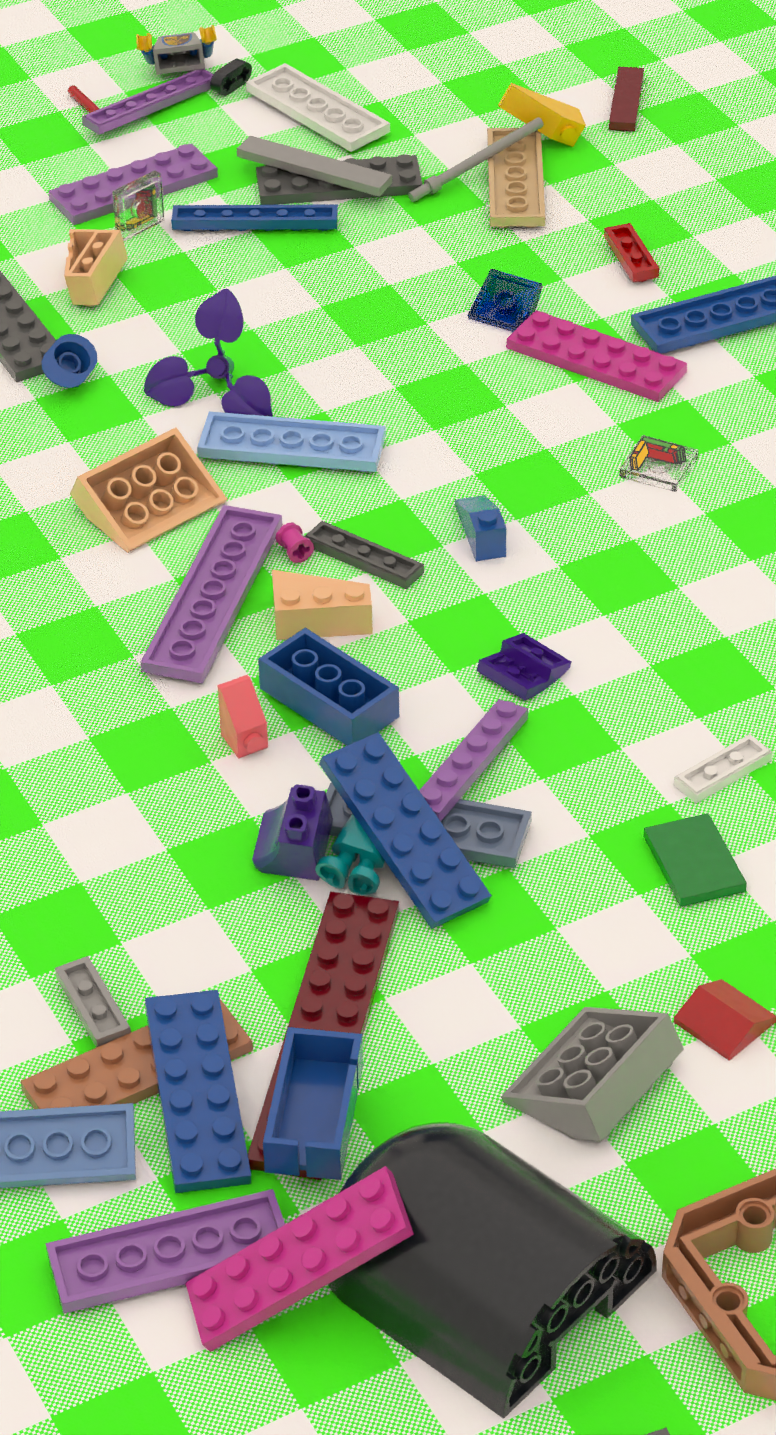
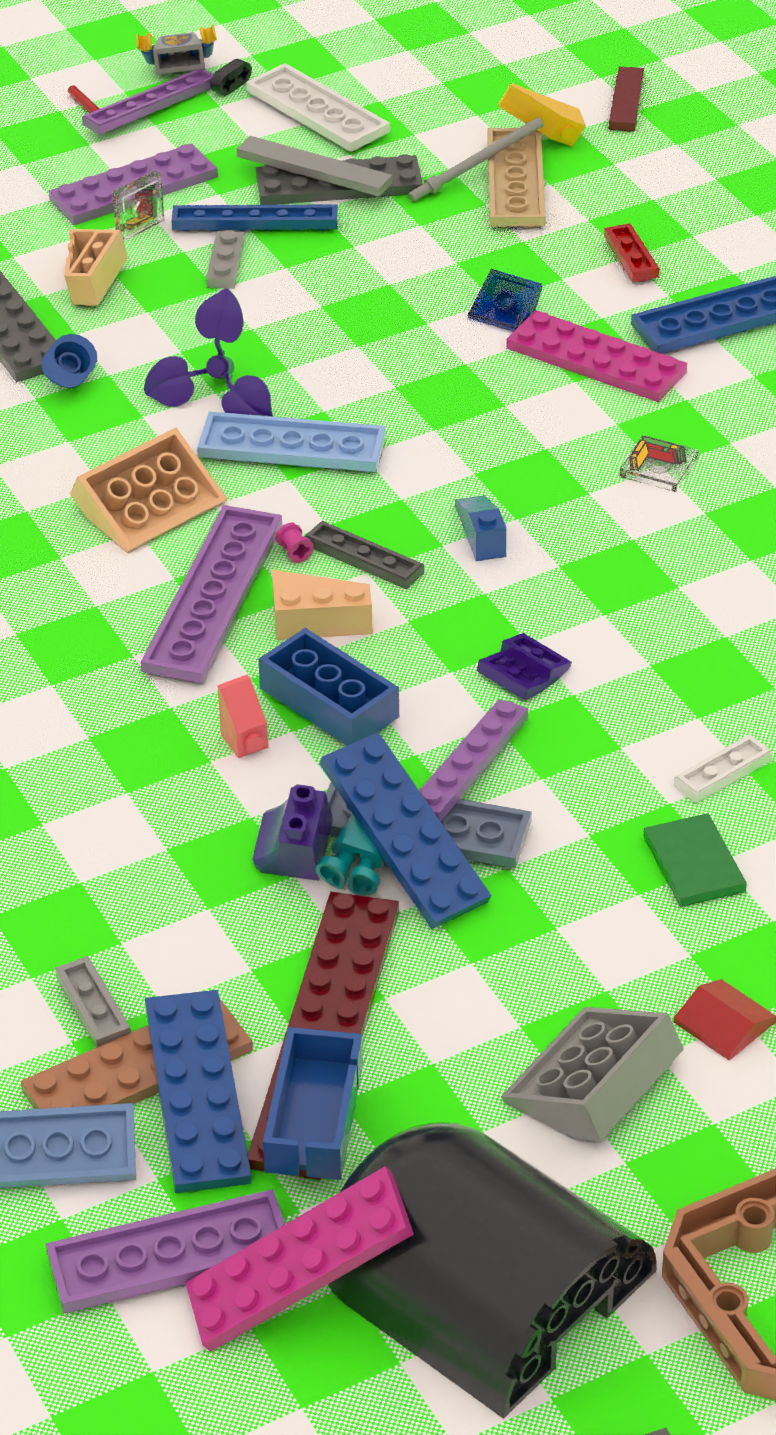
(225, 259): none -> light grey plate

